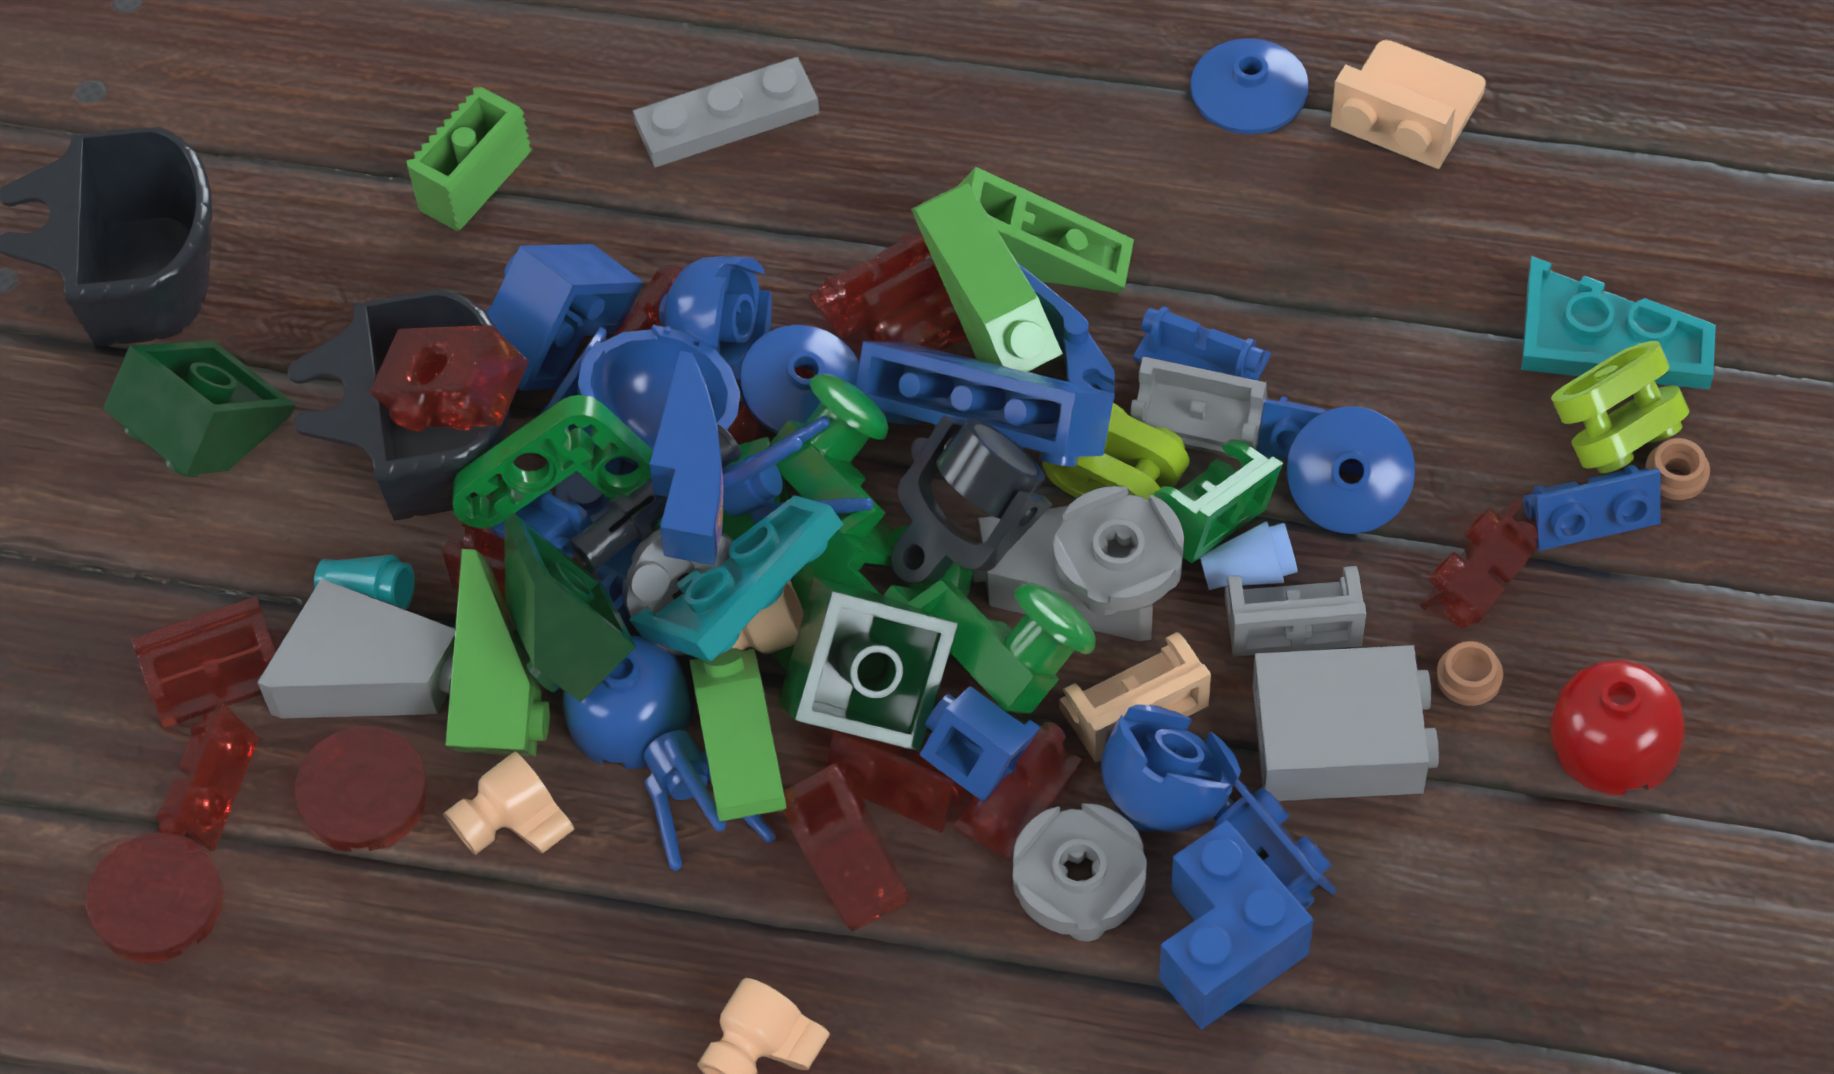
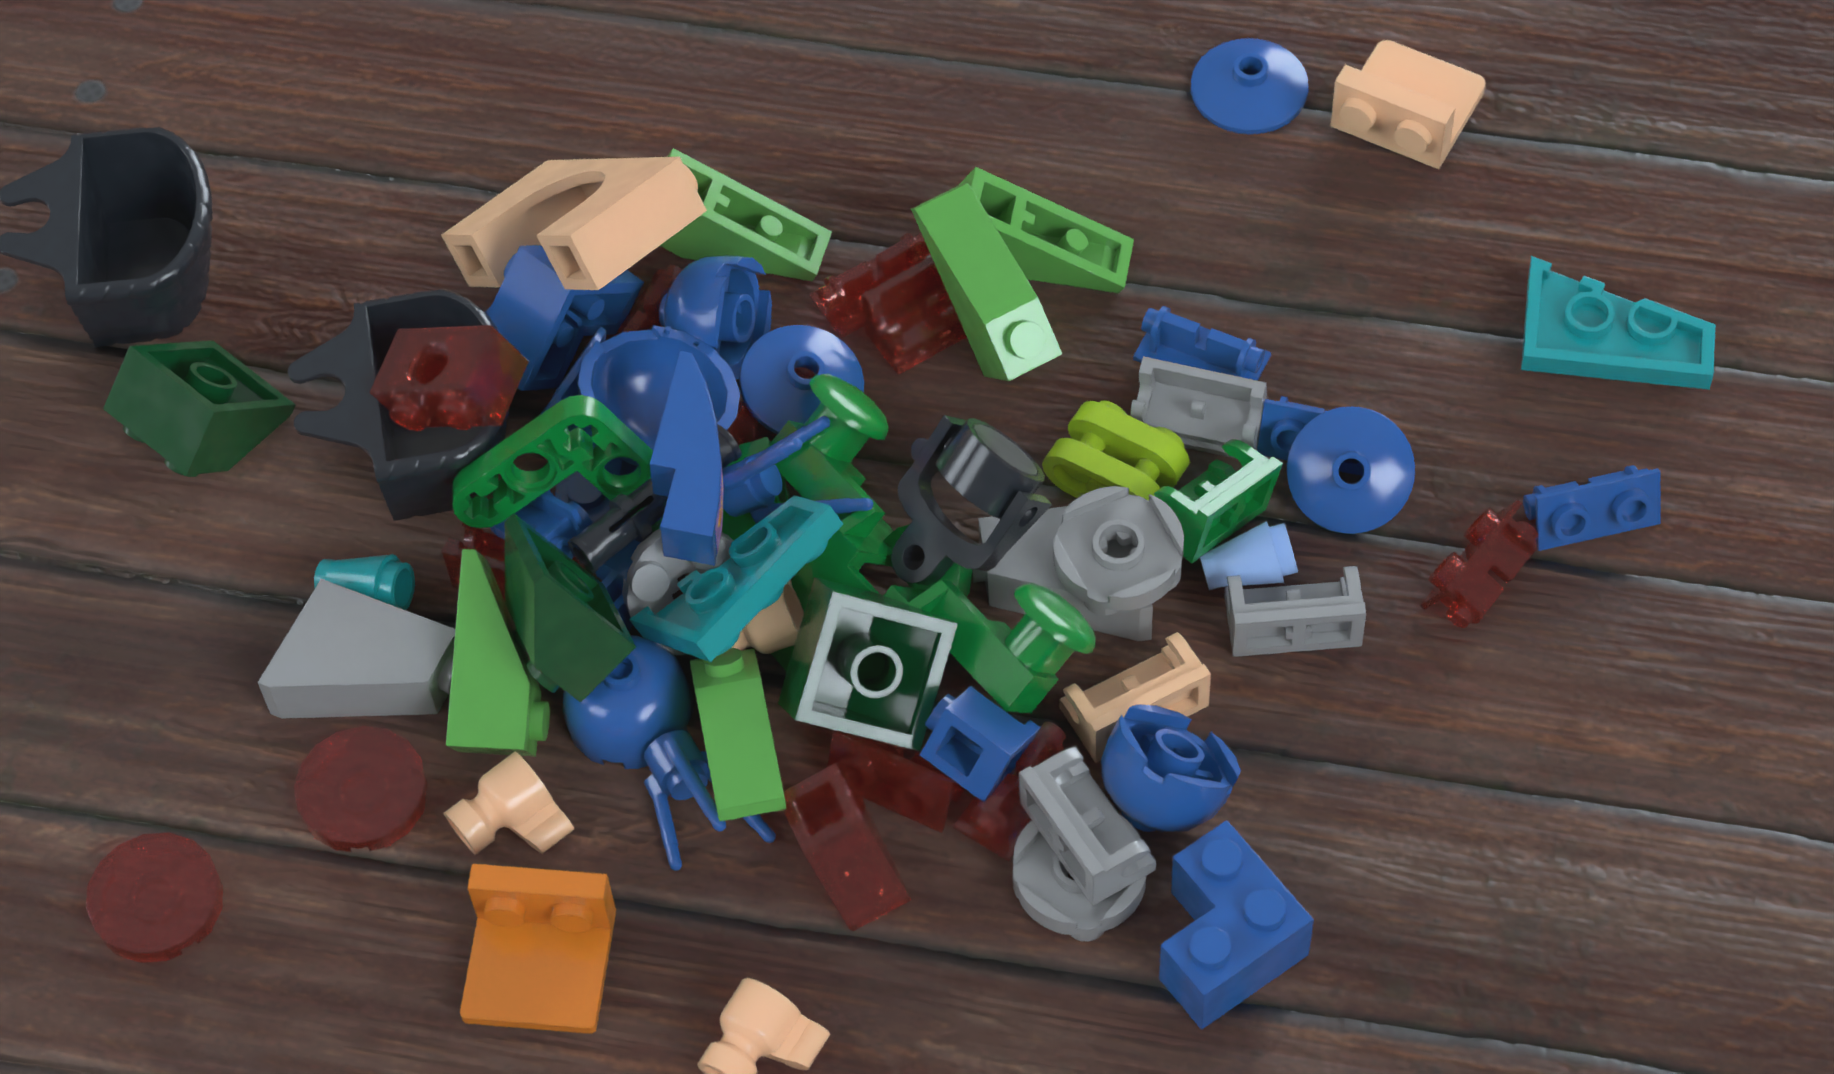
(205, 661): clear red hinge -> none
(216, 767): clear red hinge -> none
(468, 158): bright green brick -> none
(538, 948): none -> orange bracket
(584, 213): none -> light nougat arch
(726, 112): light grey plate -> none
(748, 226): none -> bright green slope
(1029, 408): blue brick -> none
(1082, 356): blue arm -> none
(1083, 826): none -> light grey hinge
(1259, 822): blue hinge -> none
(1343, 723): light grey brick -> none
(1469, 674): nougat plate -> none
(1617, 727): red cylinder -> none
(1647, 418): lime brick -> none
(1682, 456): nougat plate -> none

